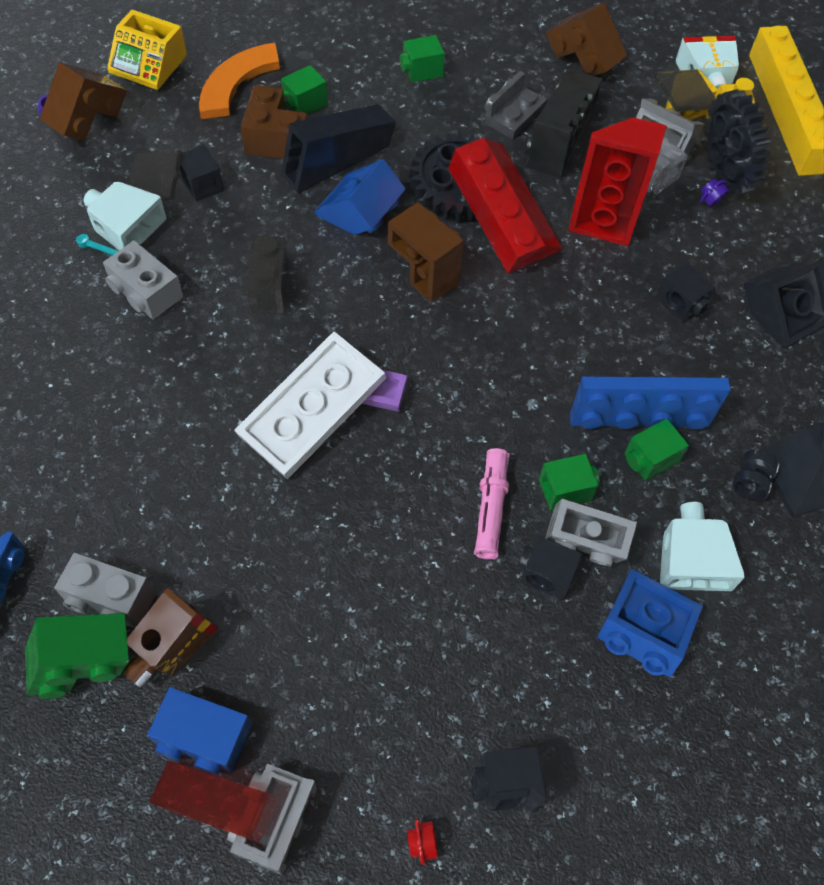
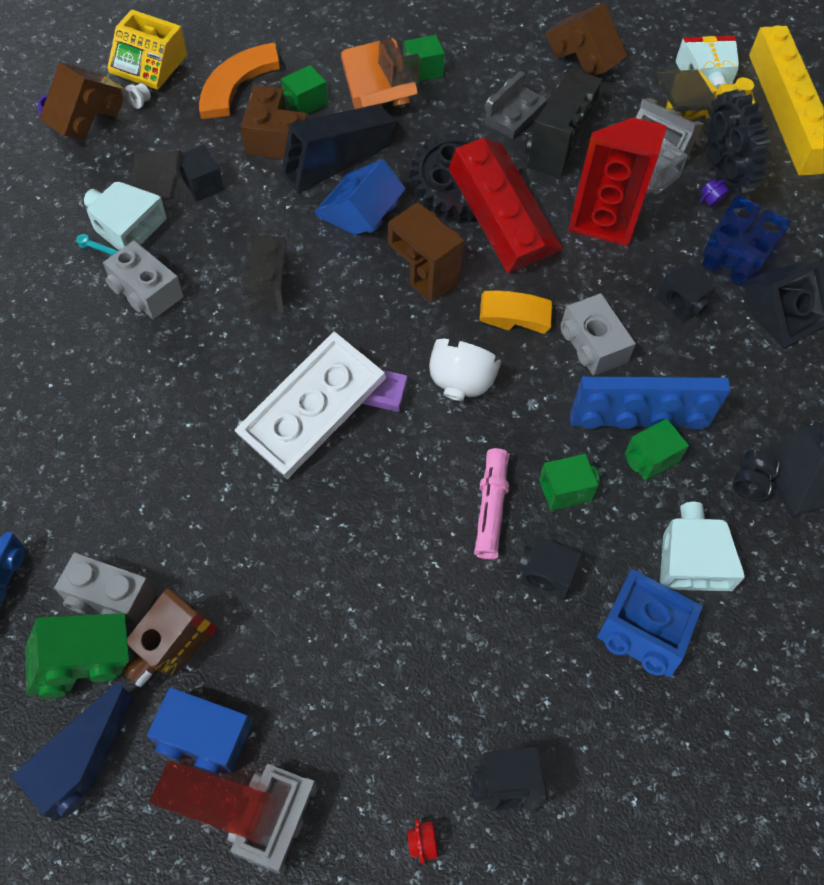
(71, 761): none -> dark blue slope
(137, 95): none -> white piece
(367, 81): none -> orange bracket
(395, 66): none -> clear smoke bracket
(462, 369): none -> white cylinder
(511, 308): none -> light orange slope
(591, 532): light grey brick -> none
(597, 334): none -> light grey brick
(739, 250): none -> clear blue hips

